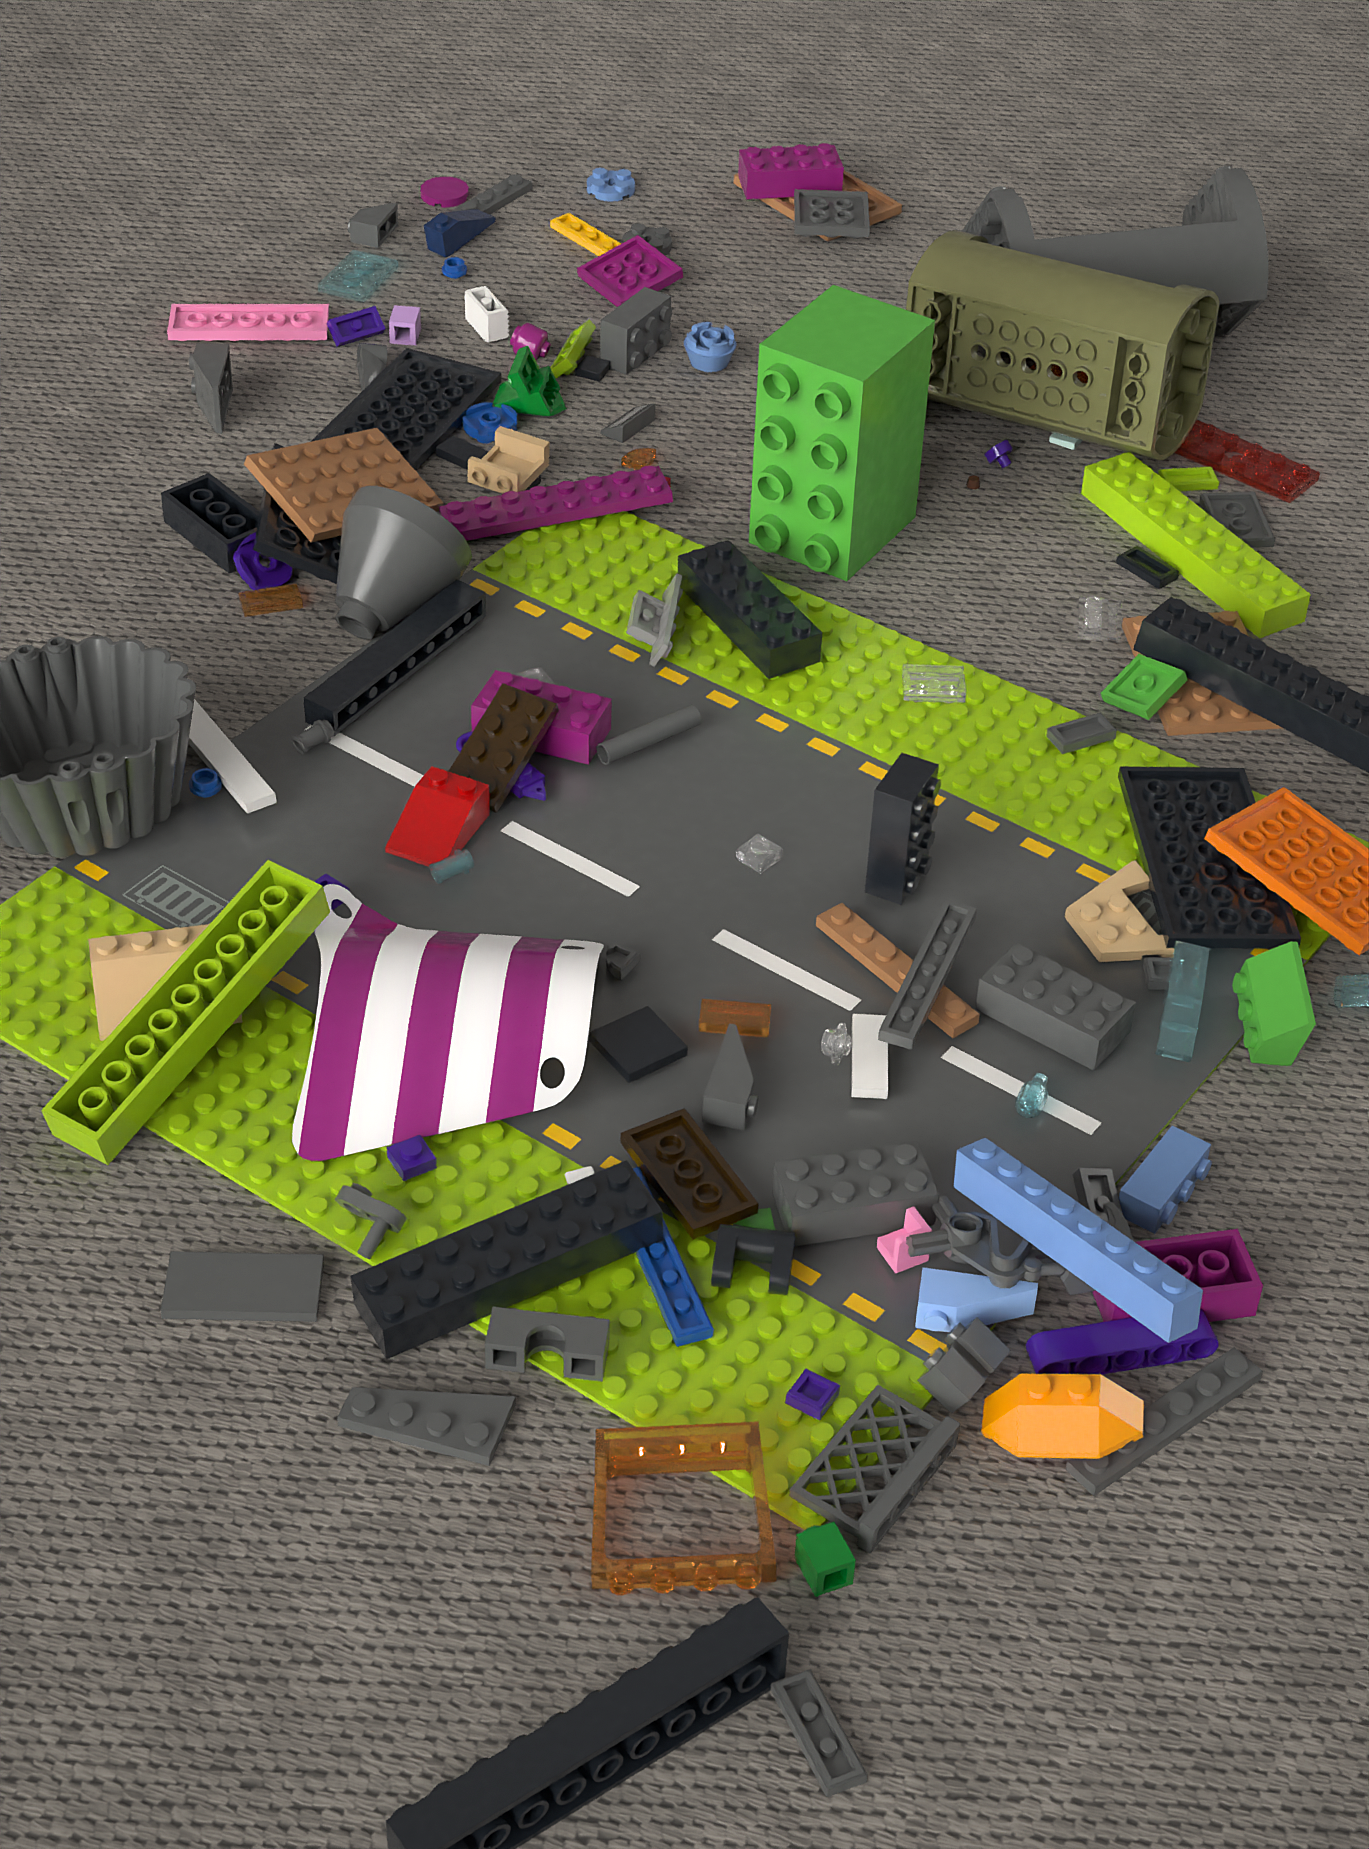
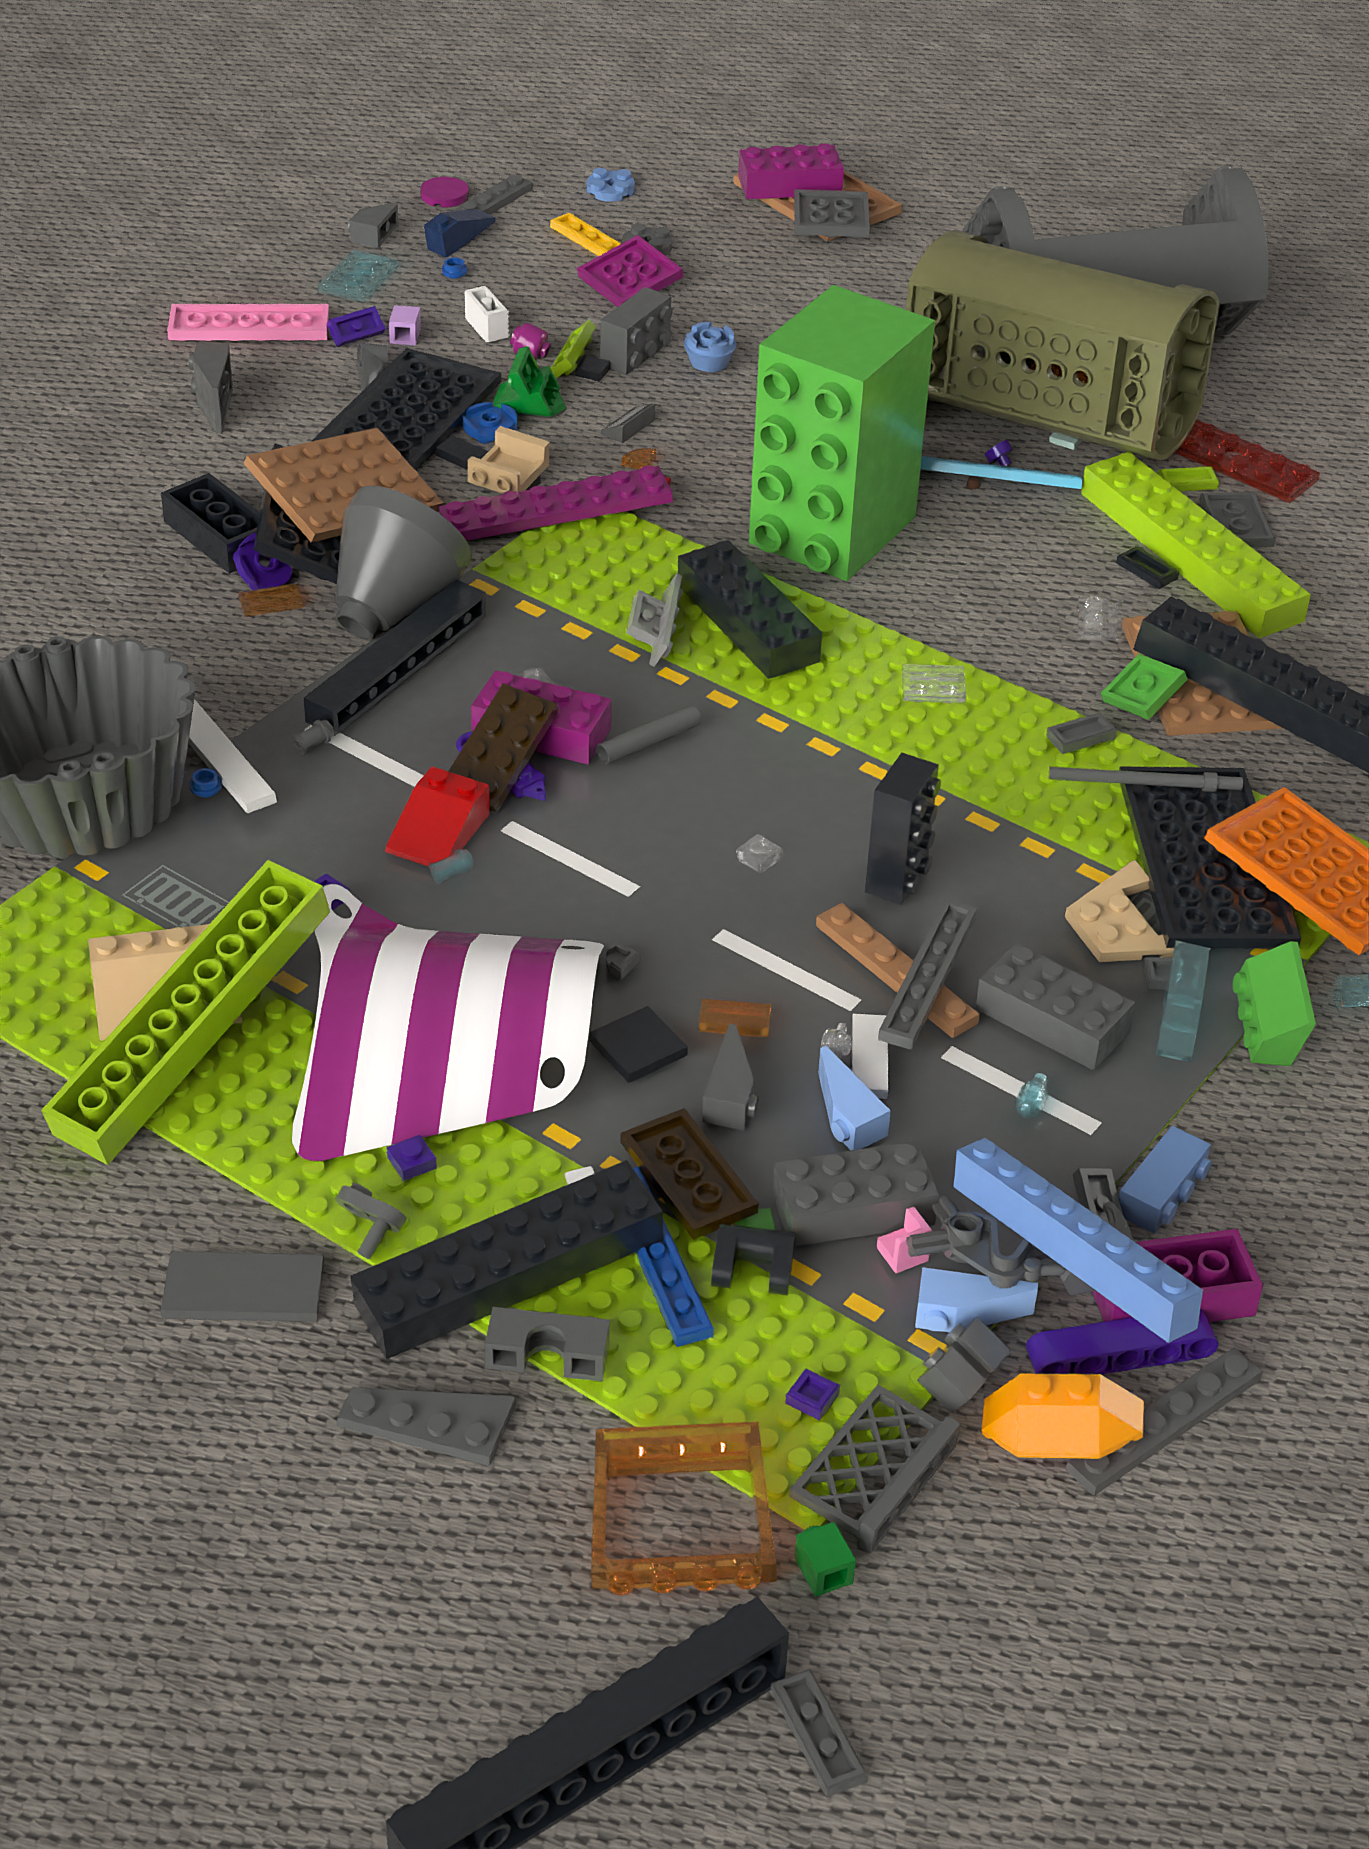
(852, 1108): none -> light blue slope
(1001, 472): none -> medium azure tile
(1208, 781): none -> dark grey bar

